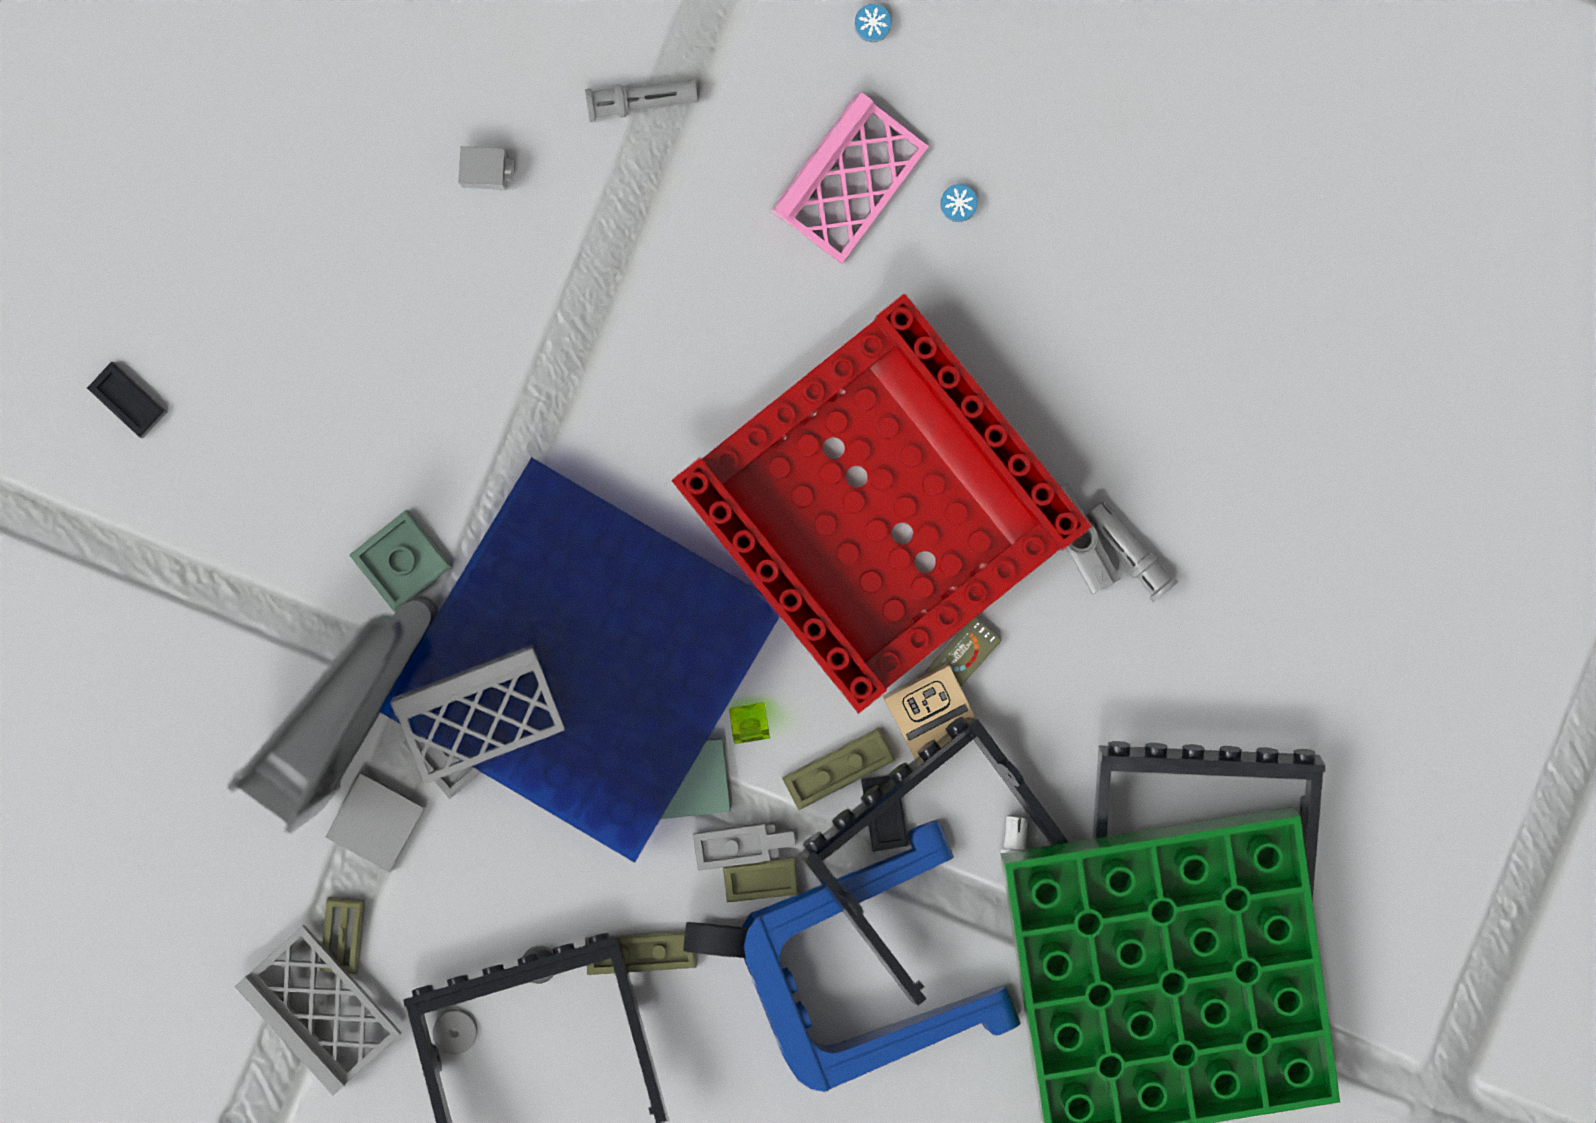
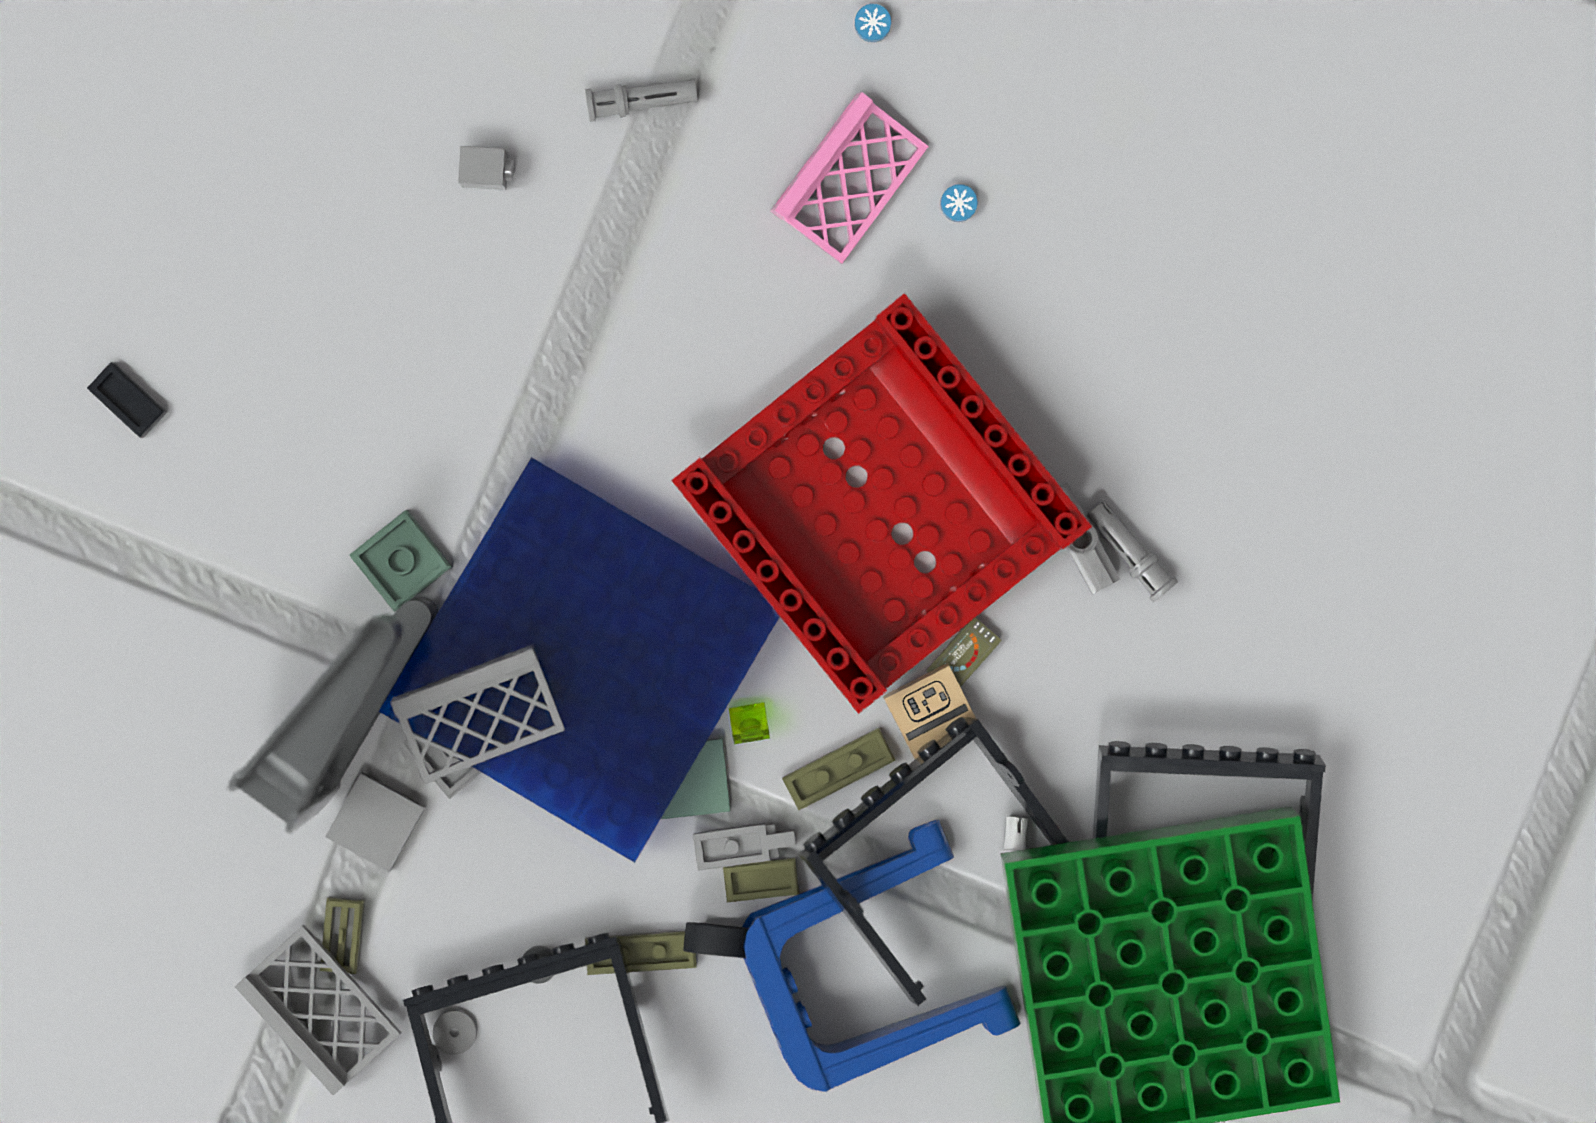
(889, 828): black tile -> none

